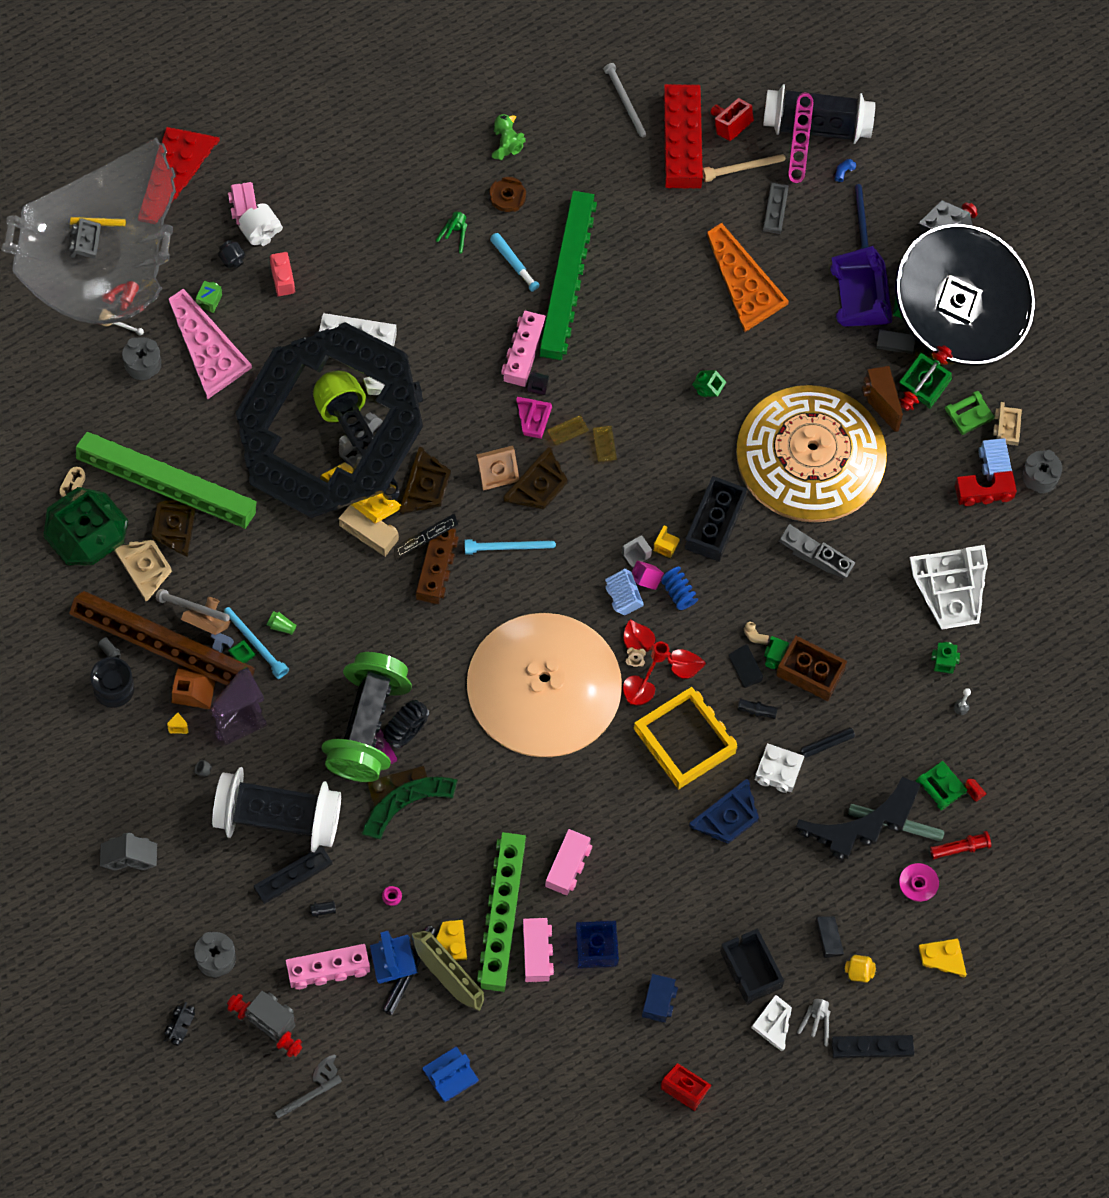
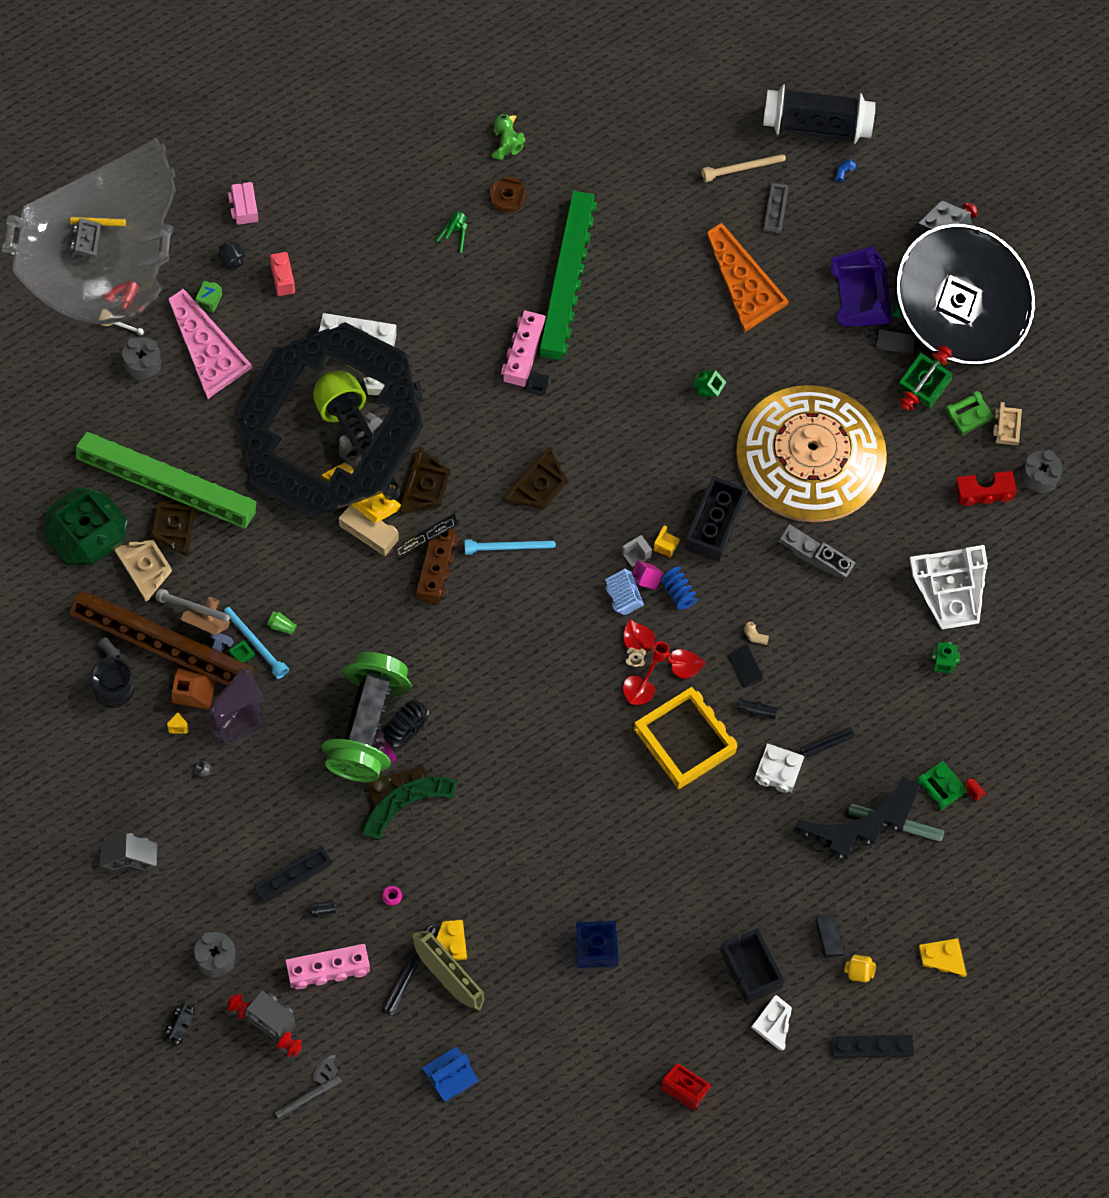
(68, 481): tan beam -> none
(186, 153): red wing -> none
(259, 225): white brick -> none
(276, 809): brick -> none
(393, 958): blue bracket -> none
(497, 467): medium nougat tile -> none
(507, 844): bright green brick -> none
(509, 255): medium azure piece -> none
(533, 416): dark pink wing -> none
(537, 950): bright pink brick -> none
(540, 715): light nougat dish -> none
(568, 430): clear yellow tile -> none
(568, 862): bright pink brick -> none
(604, 443): clear yellow tile -> none
(610, 69): light grey bar -> none
(659, 998): dark blue brick -> none
(682, 136): red brick -> none
(728, 815): dark blue wing -> none
(732, 119): red brick -> none
(775, 652): green brick -> none
(800, 146): dark pink beam -> none
(811, 668): reddish brown brick -> none
(820, 1011): light grey plant -> none
(861, 216): dark blue piece -> none
(882, 395): reddish brown slope -> none
(919, 873): dark pink dish -> none
(963, 703): dark grey hinge -> none
(969, 844): red pin -> none
(995, 457): light blue brick -> none

